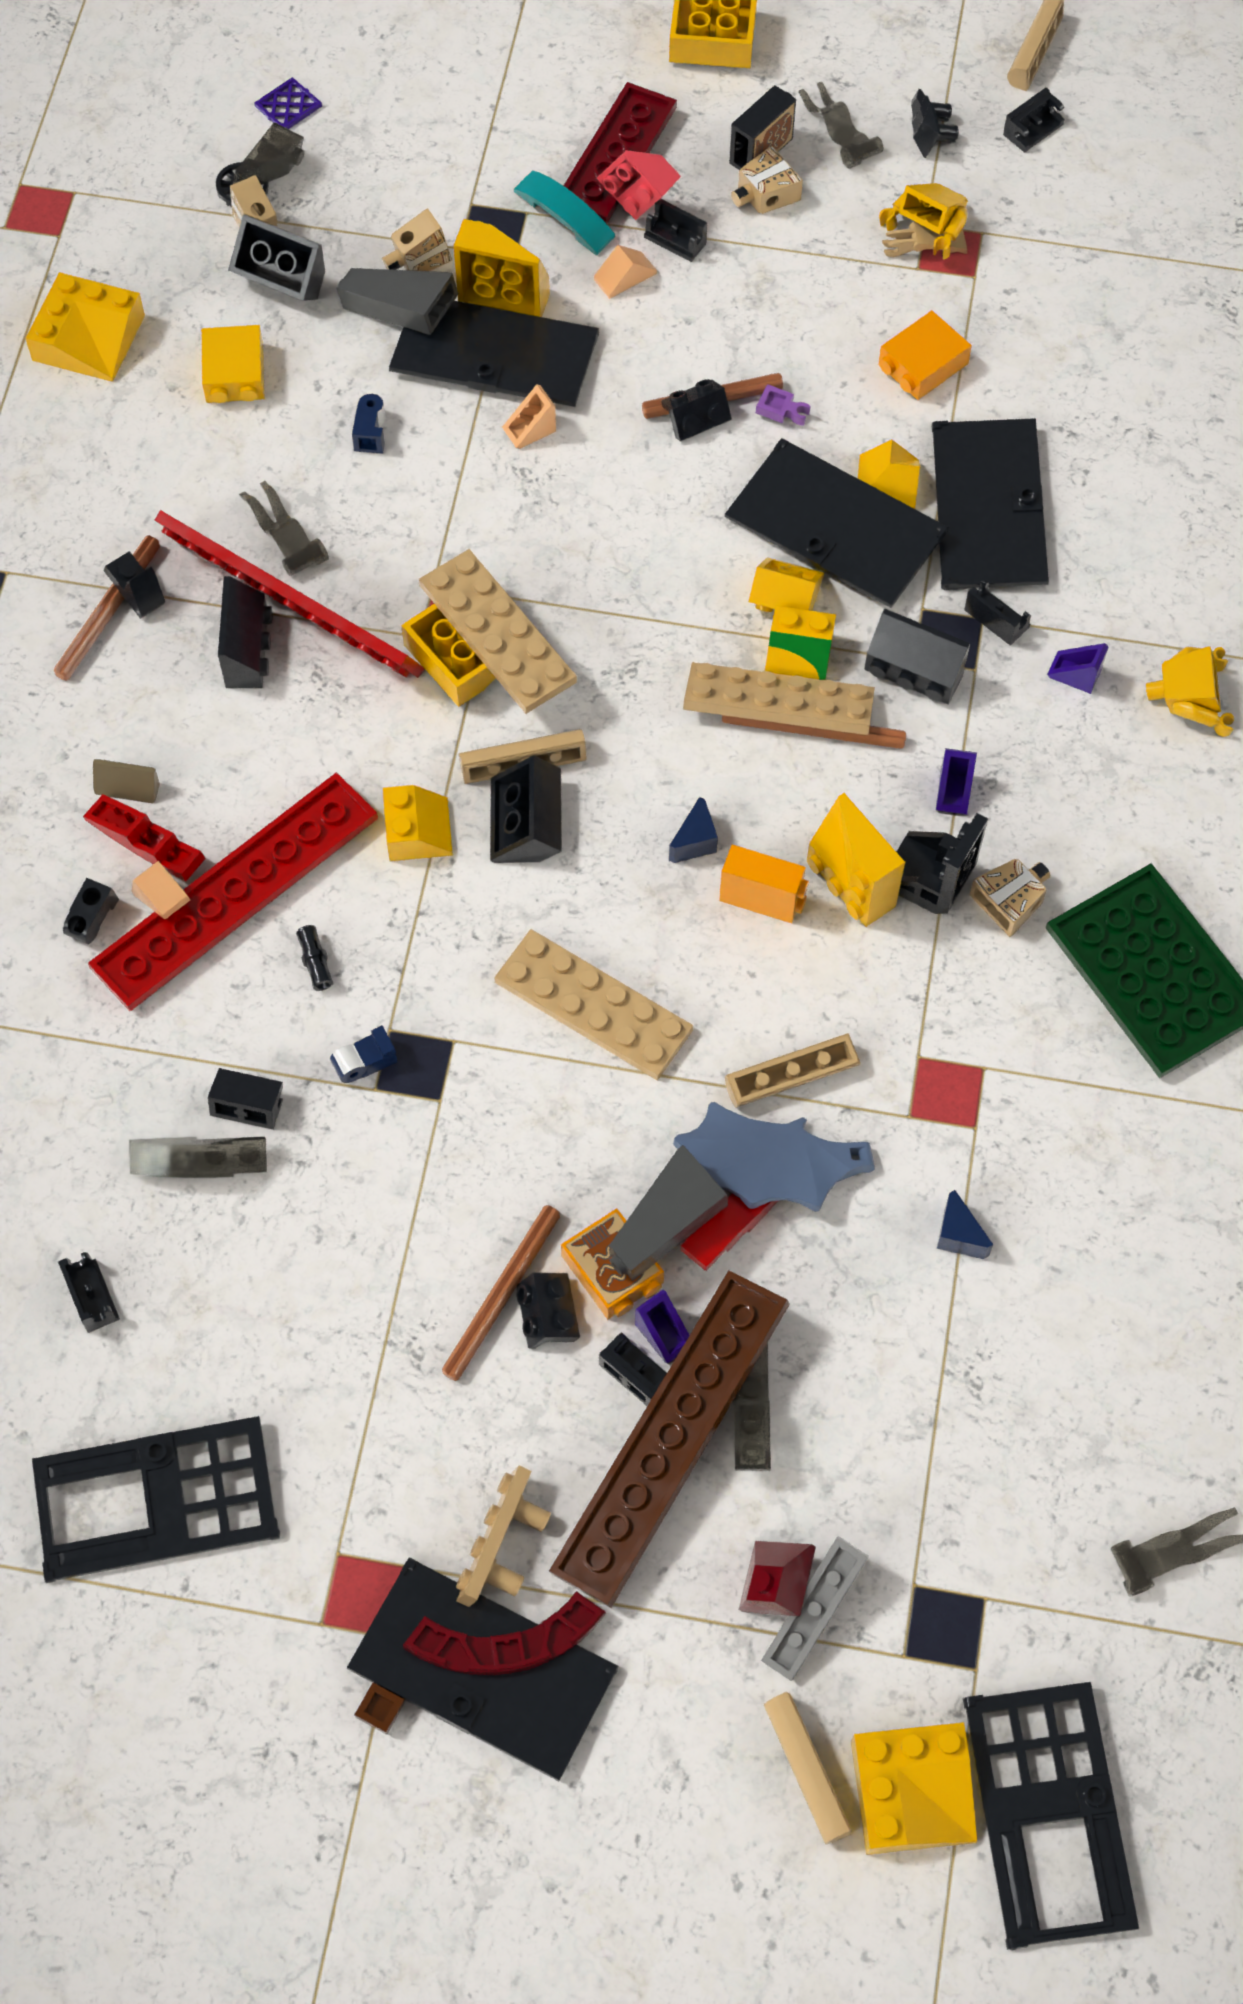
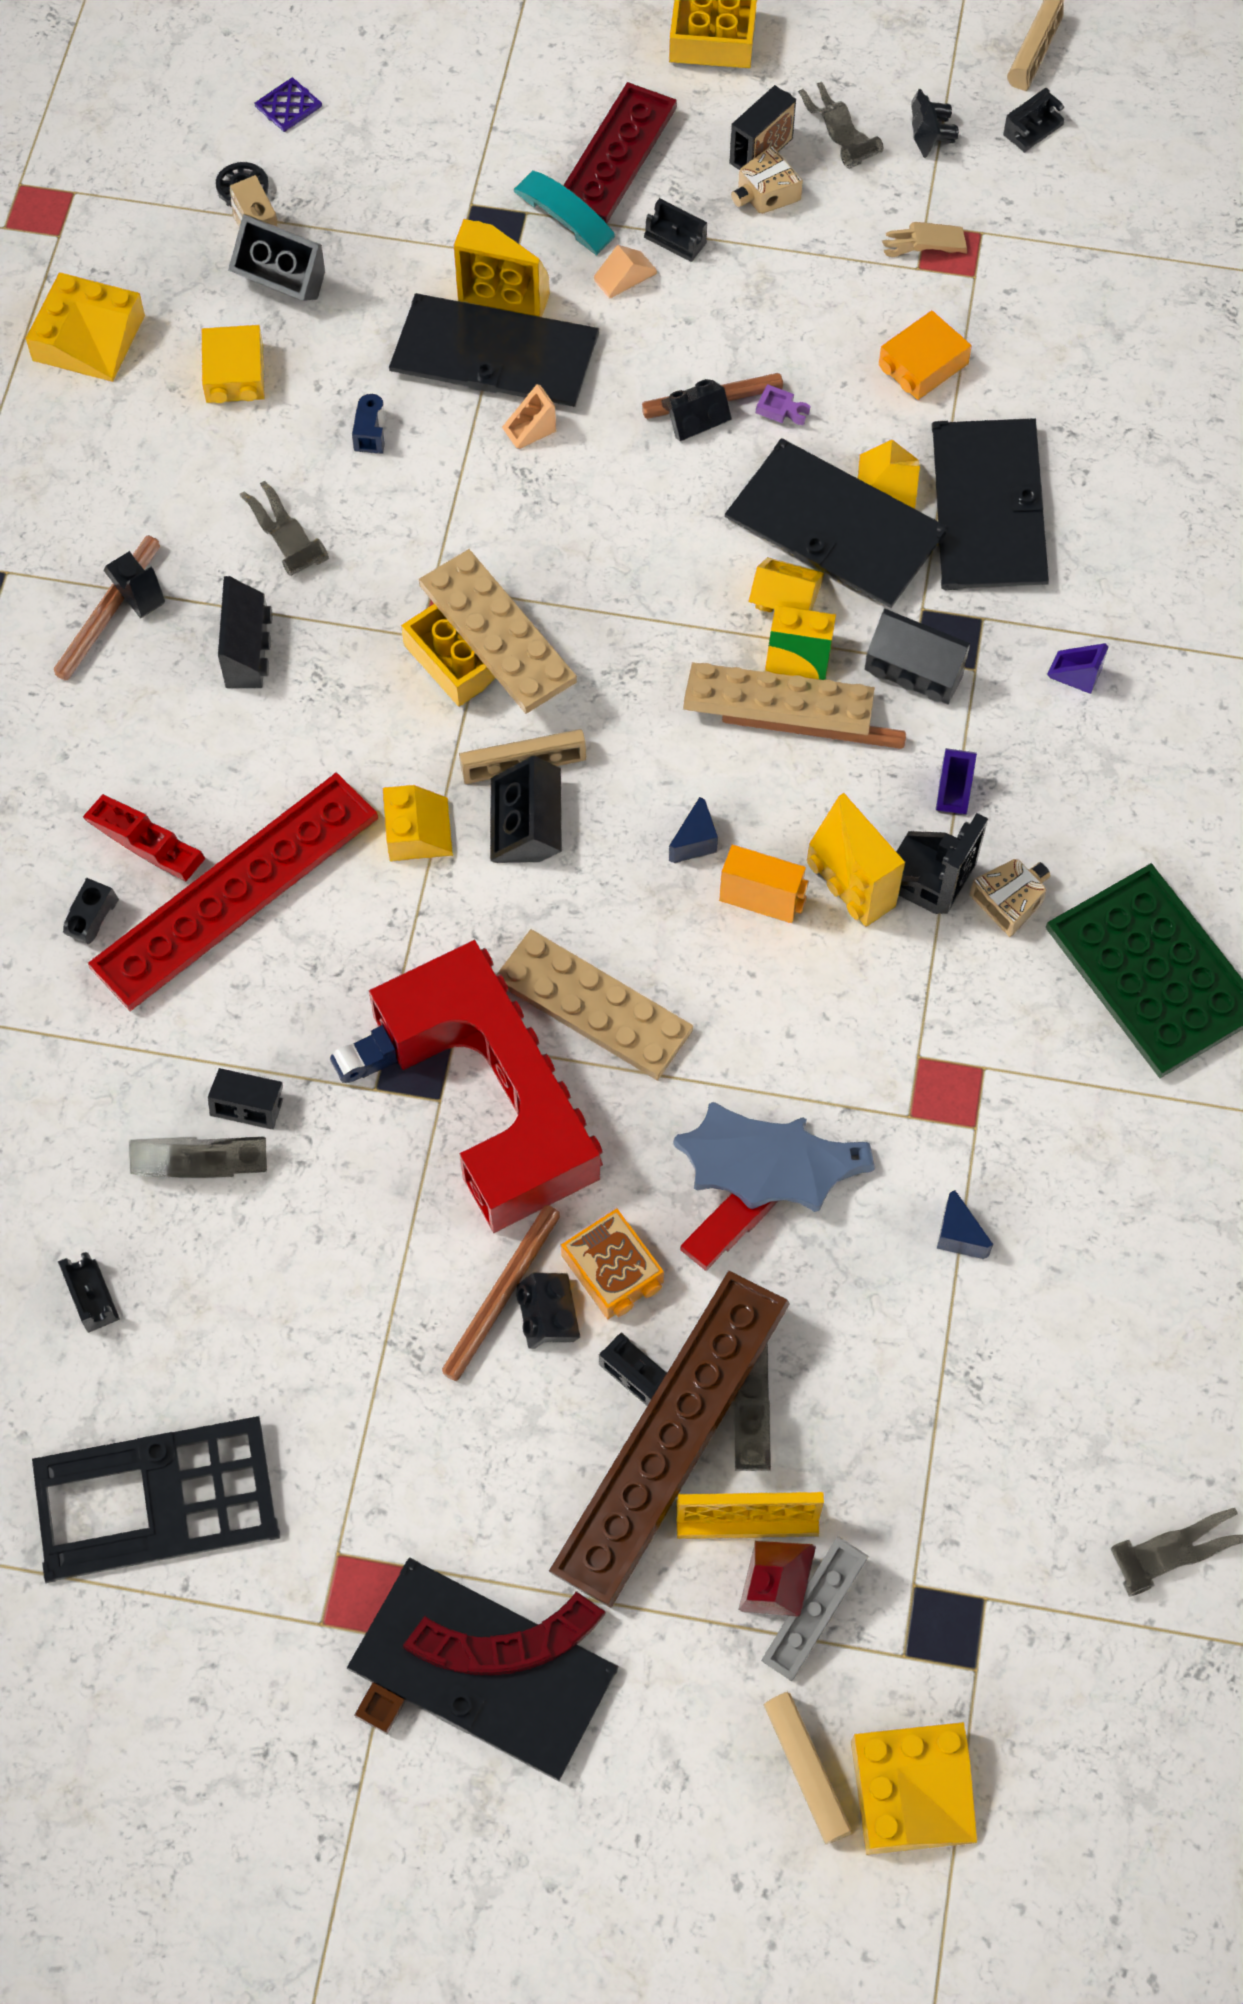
(125, 781): dark tan slope -> none
(159, 891): light nougat slope -> none
(272, 155): clear smoke slope -> none
(288, 596): red plate -> none
(314, 957): black pin -> none
(399, 296): dark grey slope -> none
(418, 245): tan torso -> none
(466, 1005): none -> red arch
(484, 1566): tan plate -> none
(638, 180): coral slope -> none
(661, 1326): dark purple slope -> none
(668, 1214): dark grey slope -> none
(748, 1515): none -> yellow fence
(791, 1070): tan brick -> none
(932, 207): yellow torso -> none
(996, 614): black hinge -> none
(1050, 1802): black door -> none
(1193, 687): yellow torso -> none

